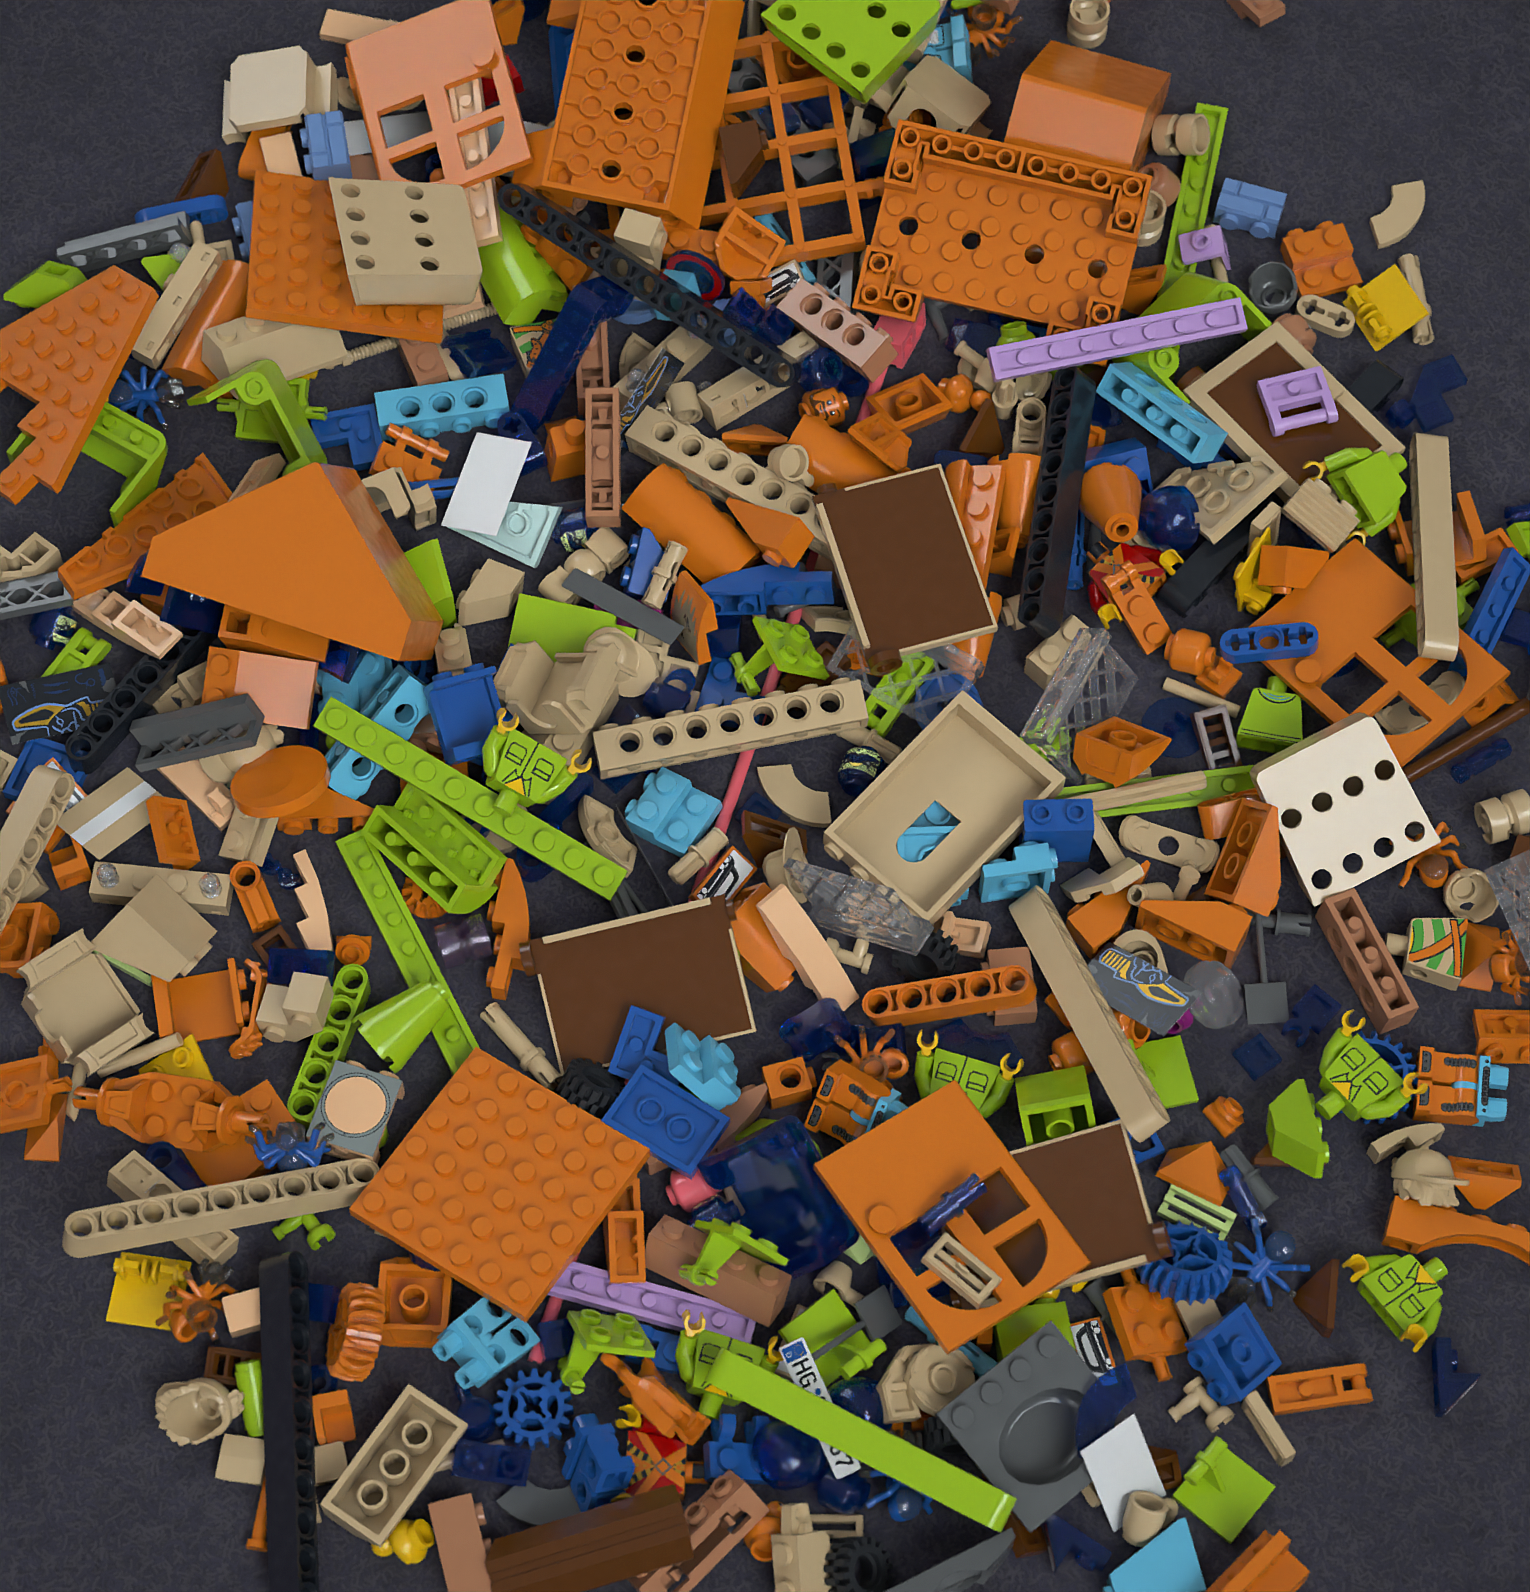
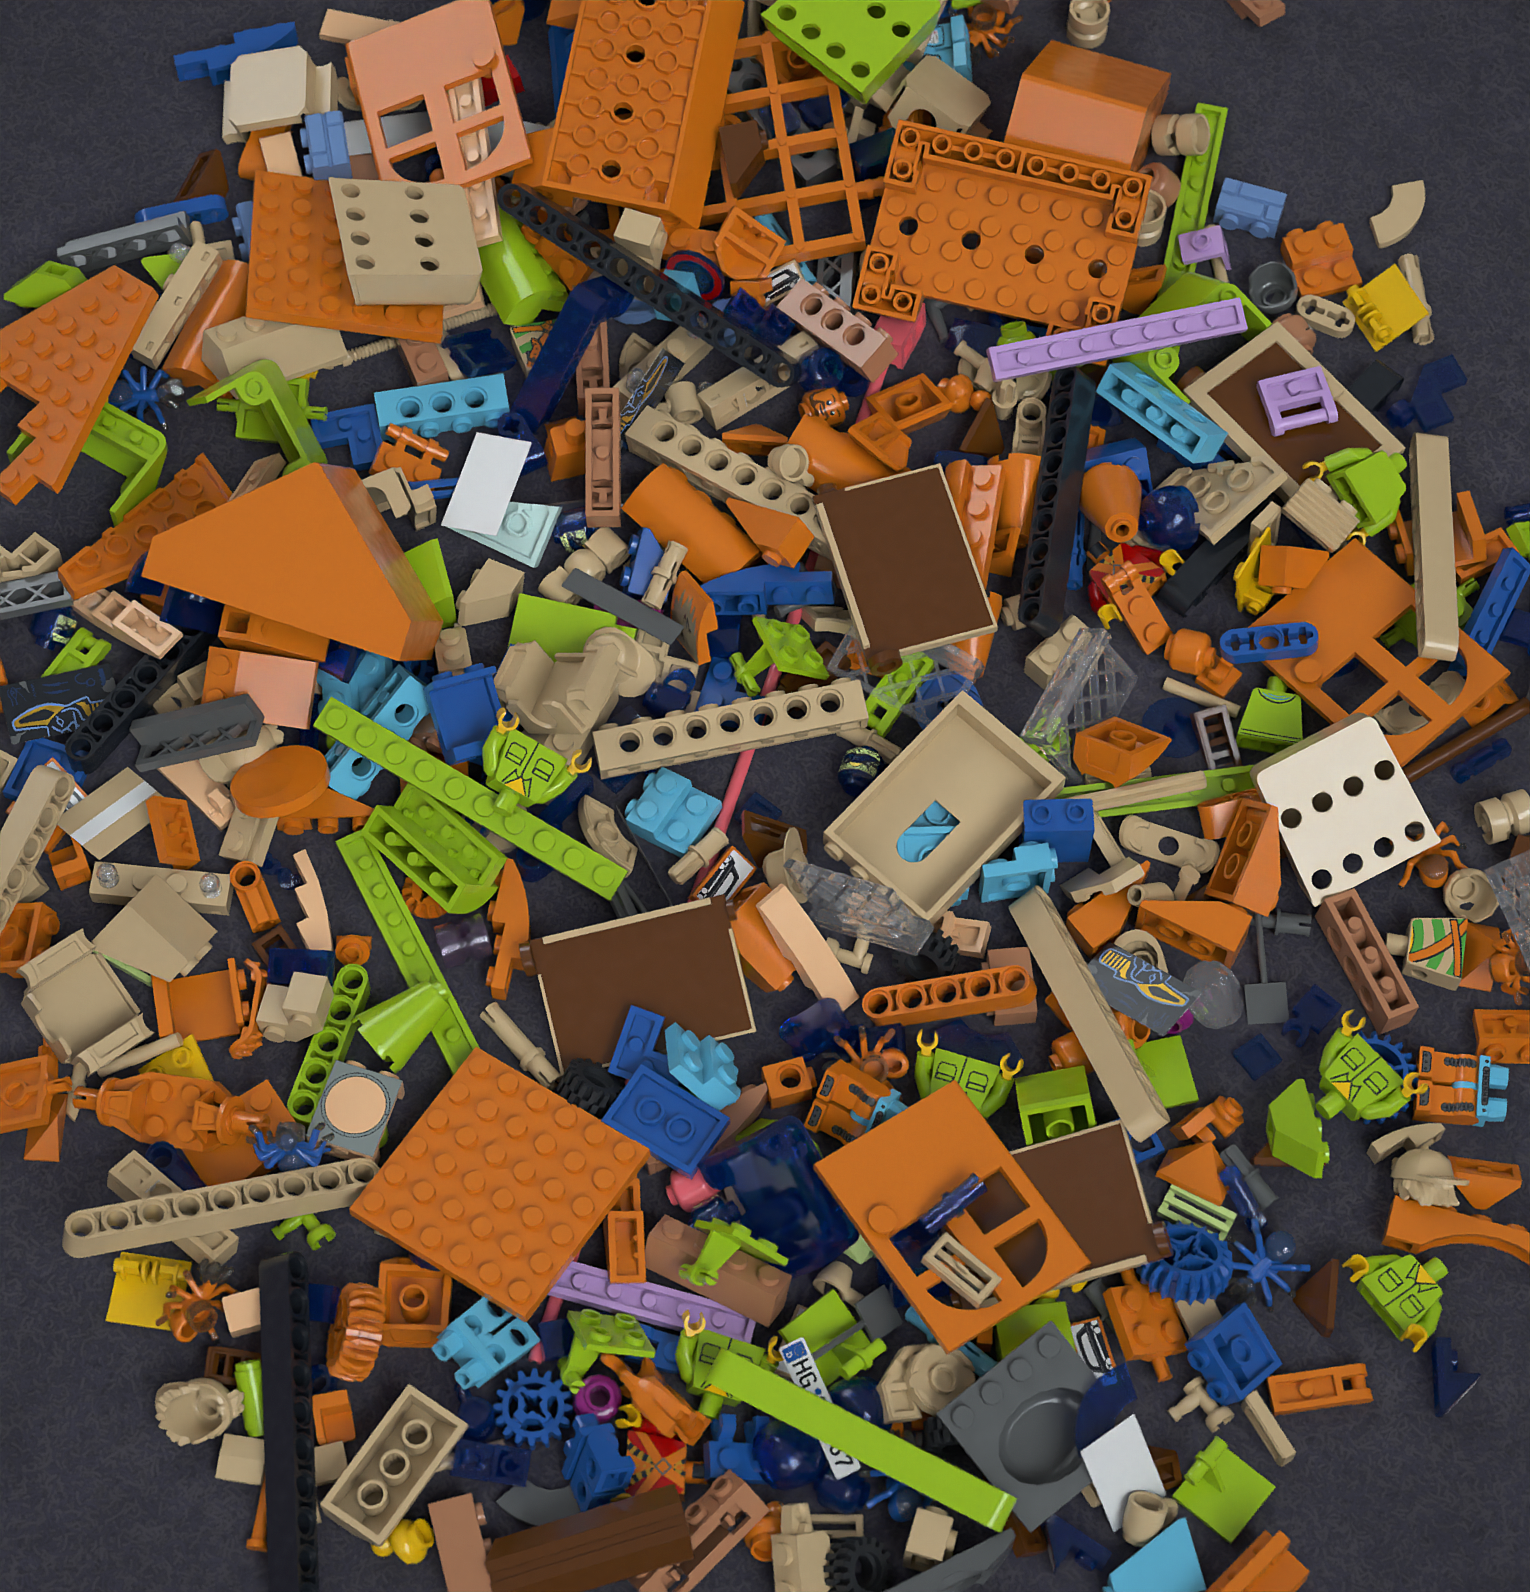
(217, 61): none -> blue slope
(598, 1396): none -> magenta head
(793, 797): tan tile -> none
(930, 1539): none -> tan brick
(1195, 1127): none -> orange tile

